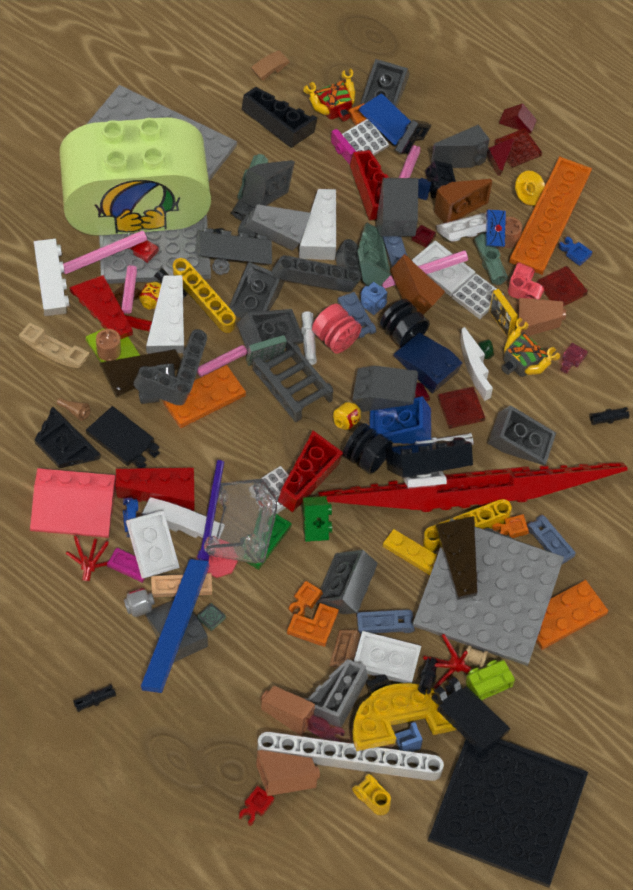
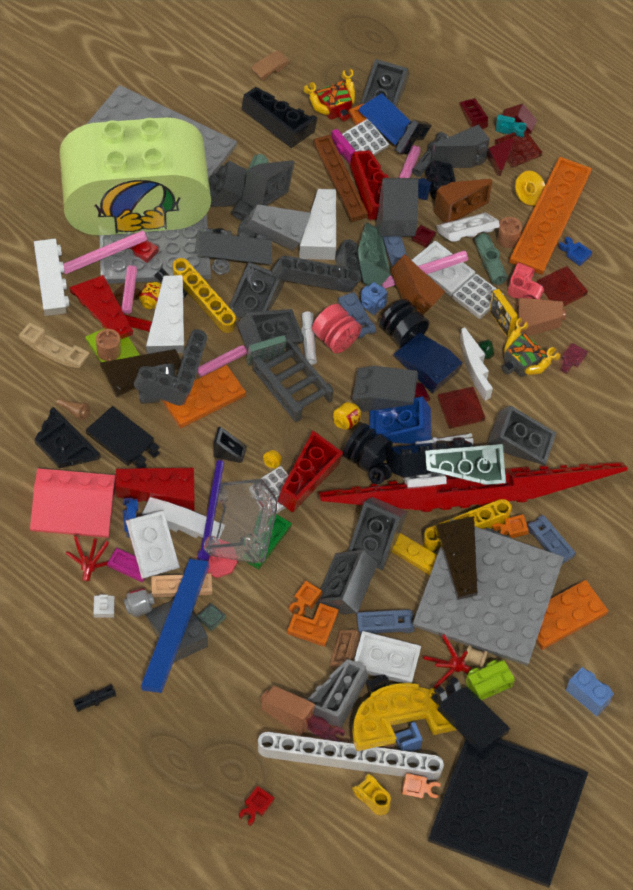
(104, 606): none -> white tile
(227, 185): none -> dark grey slope
(228, 447): none -> black slope
(272, 459): none -> yellow plate
(286, 772): nougat slope -> none
(312, 509): green brick -> none
(340, 178): none -> dark orange plate
(378, 530): none -> dark grey slope
(379, 470): none -> black bush
(416, 786): none -> orange plate
(426, 159): none -> dark grey pin
(428, 676): black pin -> none
(474, 115): none -> dark red slope
(474, 464): none -> sand green wedge
(495, 228): blue tile -> none
(508, 125): none -> teal plate
(589, 691): none -> medium blue brick
(609, 416): black pin -> none

